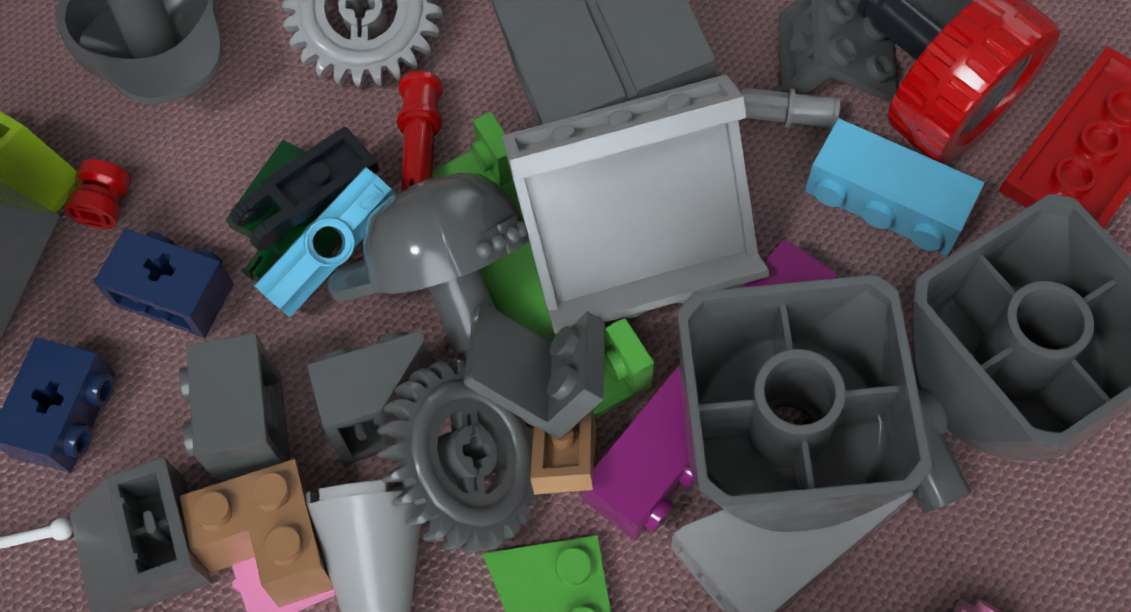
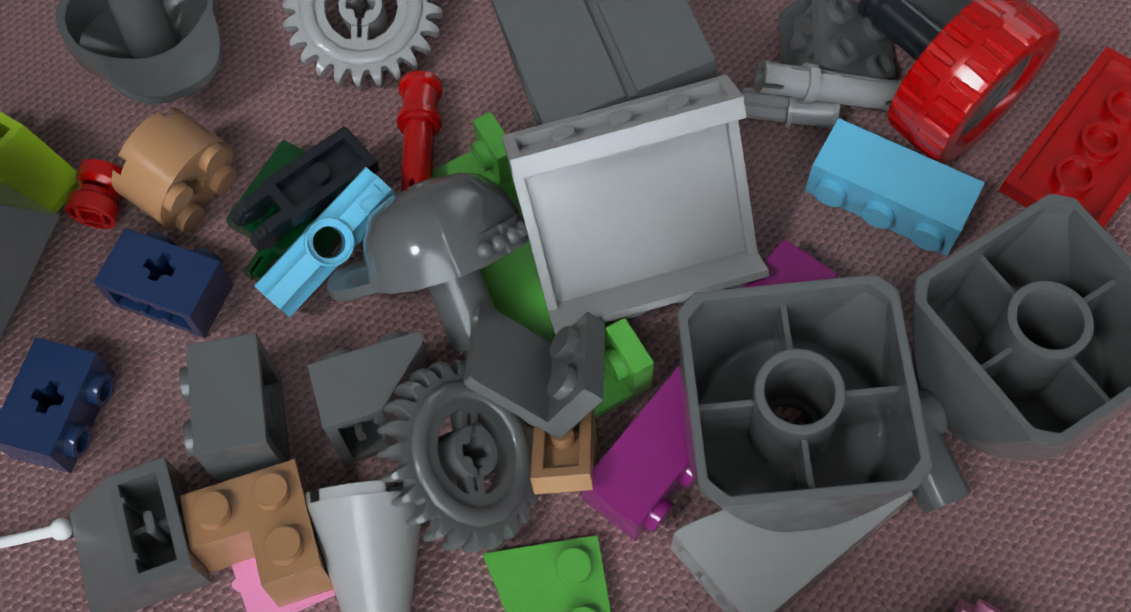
(174, 169): none -> medium nougat brick
(815, 84): none -> light grey pin

